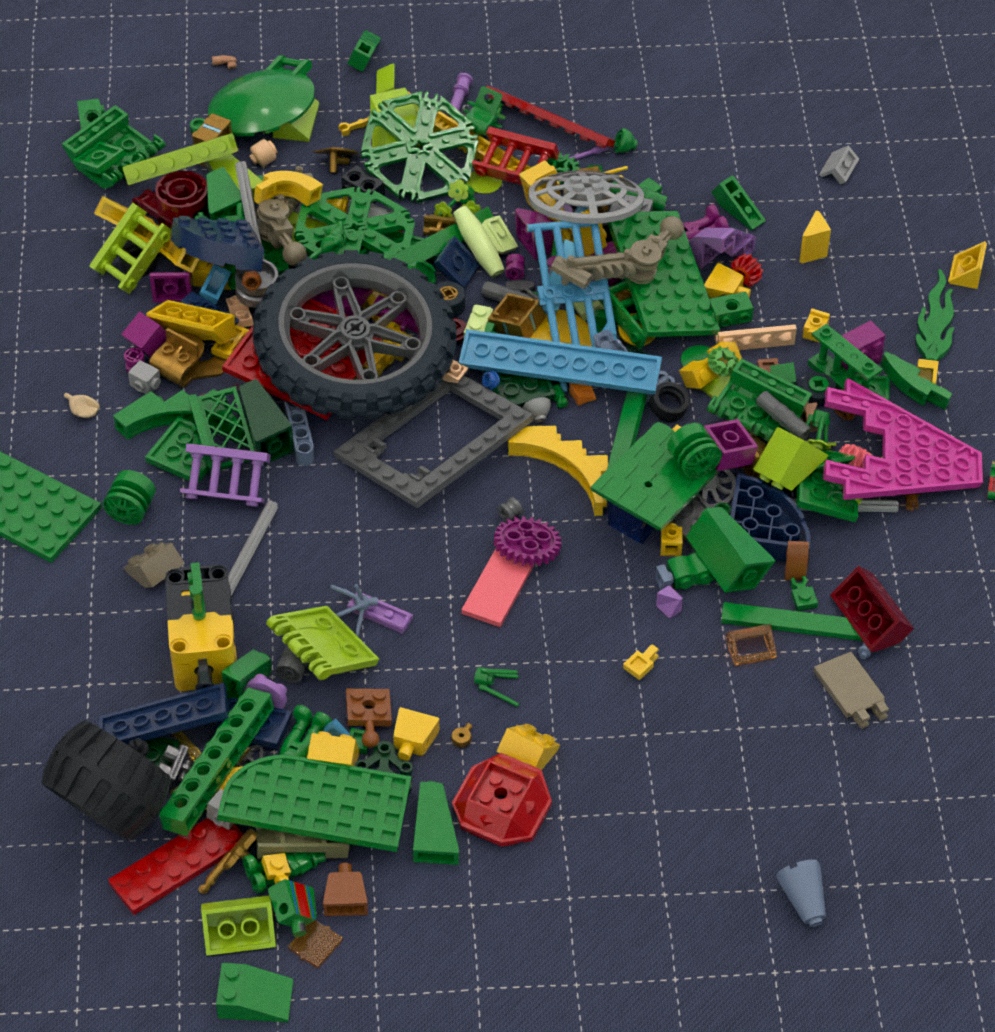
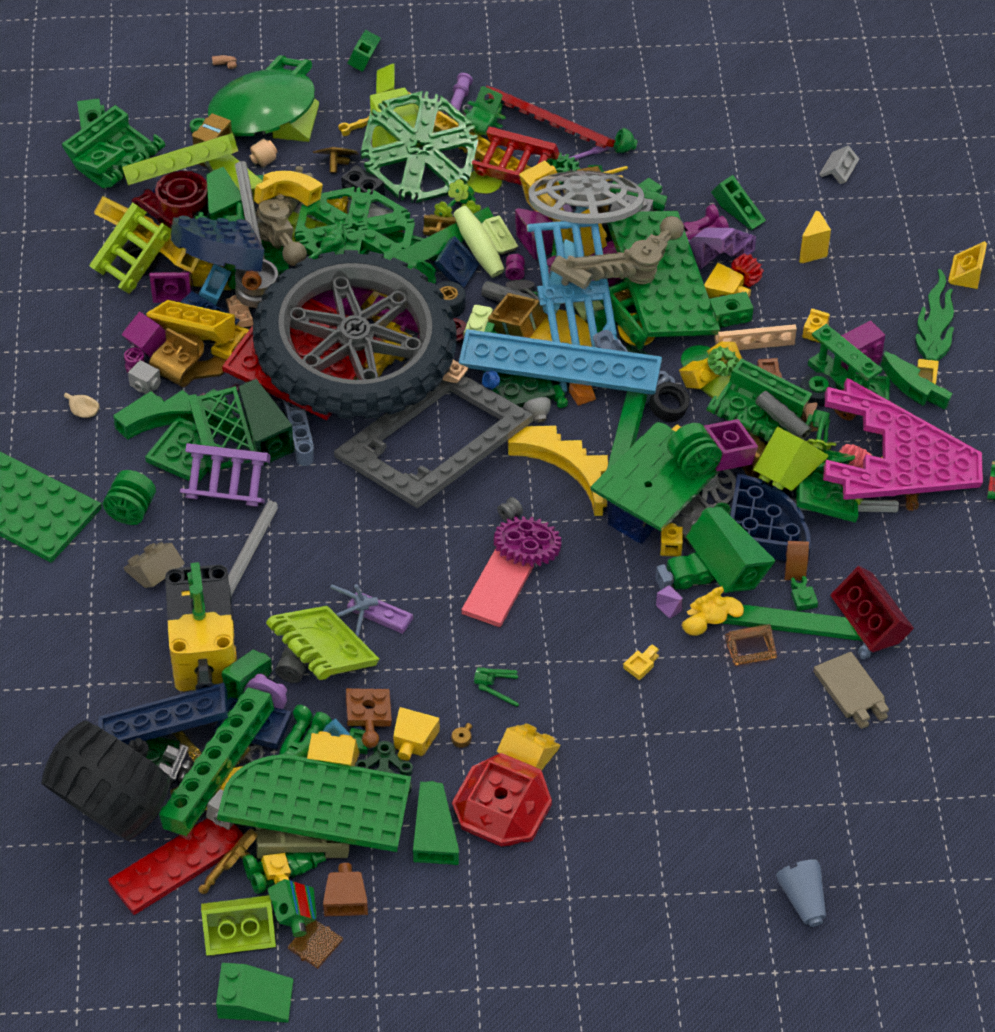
(712, 610): none -> yellow animal
(785, 371): green panel -> none

